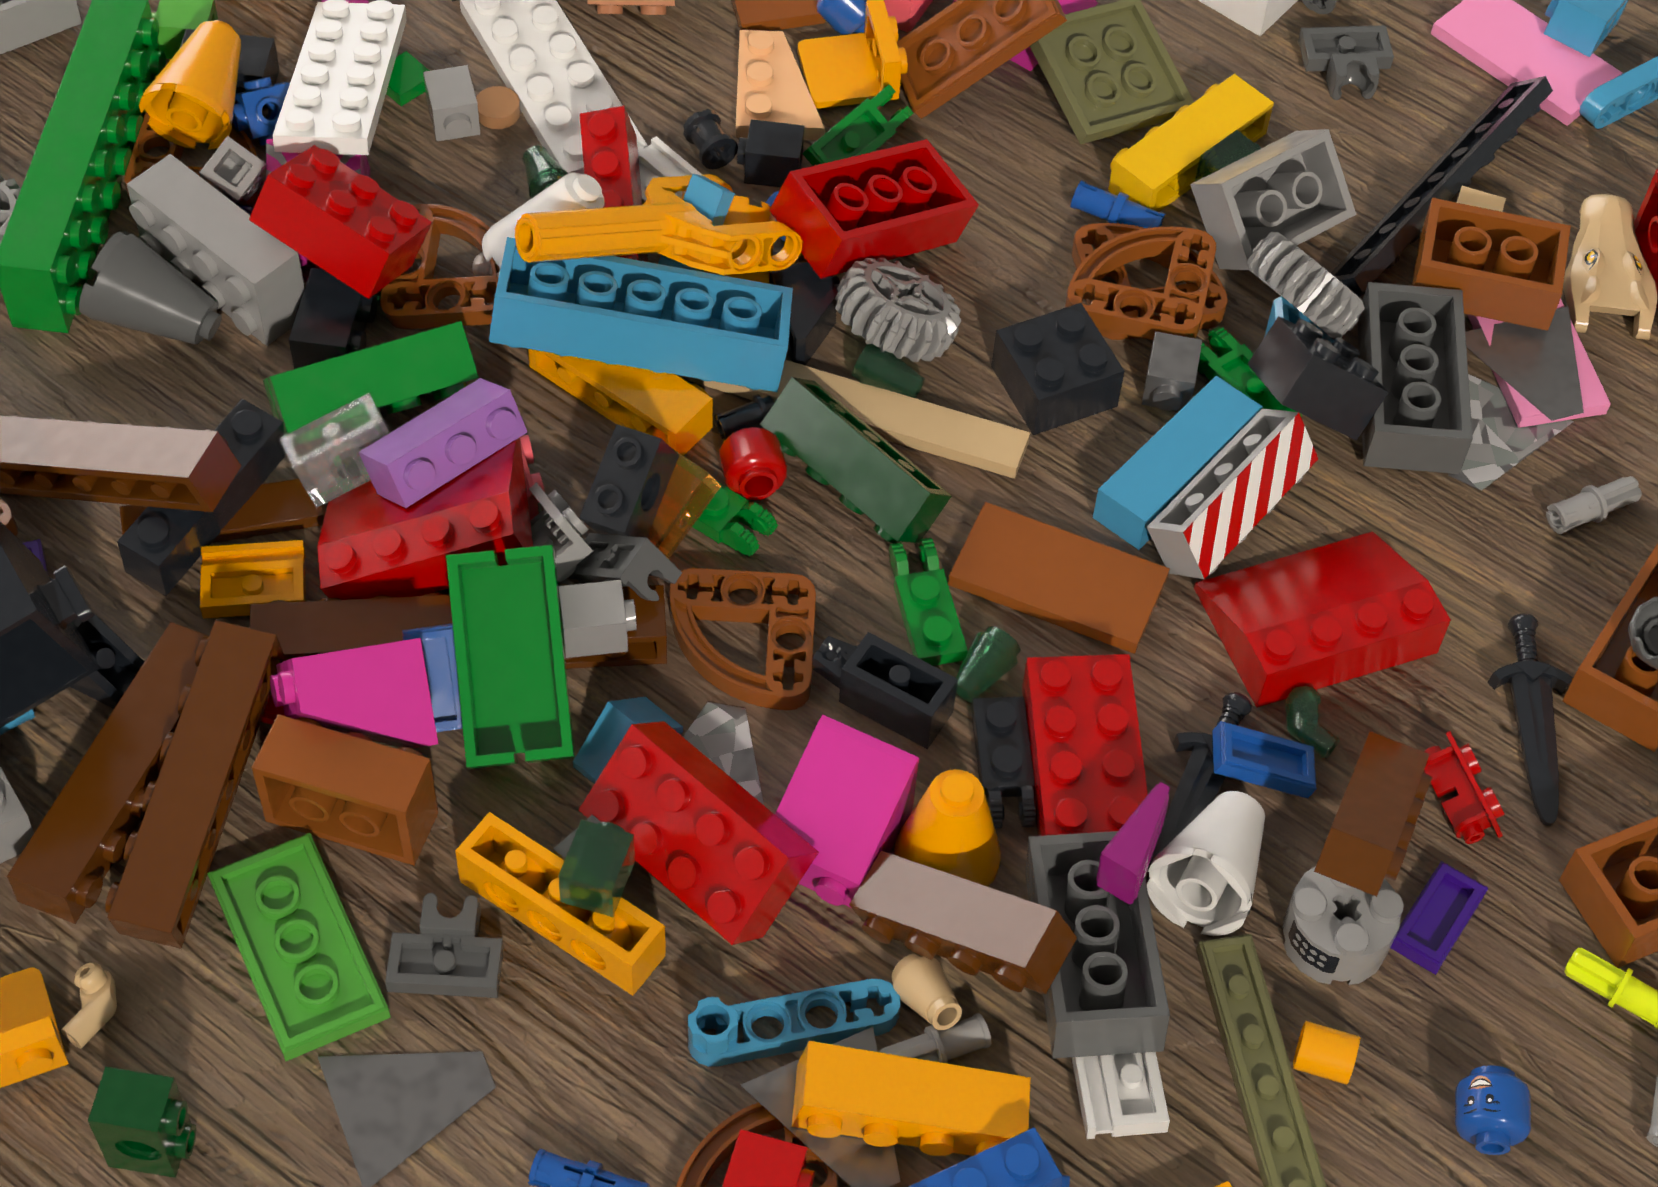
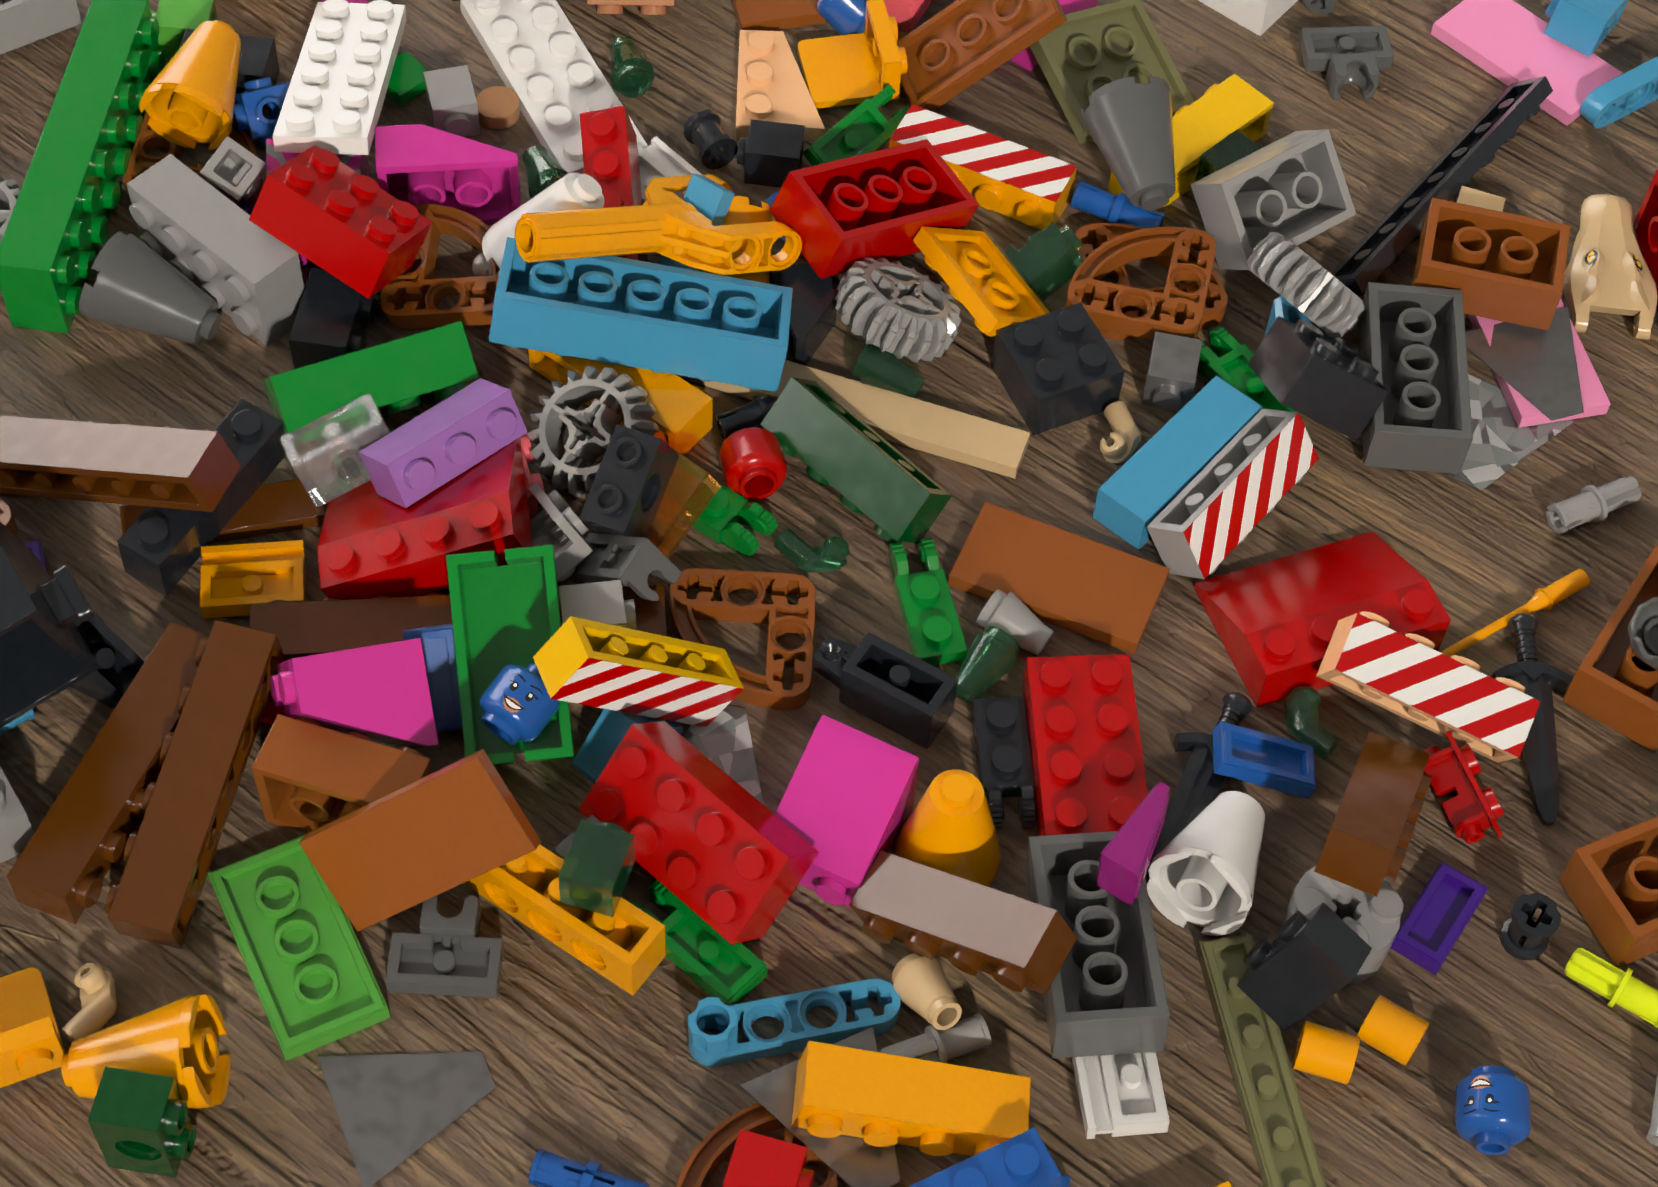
(168, 1042): none -> light orange cone
(420, 841): none -> dark orange tile
(447, 170): none -> dark pink slope
(517, 704): none -> blue head
(615, 396): none -> light grey gear
(629, 69): none -> clear green cone
(637, 672): none -> brick
(703, 953): none -> green hinge
(813, 559): none -> clear green arm
(979, 277): none -> light orange plate
(993, 169): none -> brick
(1017, 620): none -> light grey cone
(1048, 259): none -> clear green brick
(1125, 434): none -> tan arm
(1135, 137): none -> dark grey cone
(1303, 965): none -> black brick
(1392, 1030): none -> light orange beam
(1429, 687): none -> brick
(1525, 924): none -> black bush
(1542, 600): none -> light orange piece

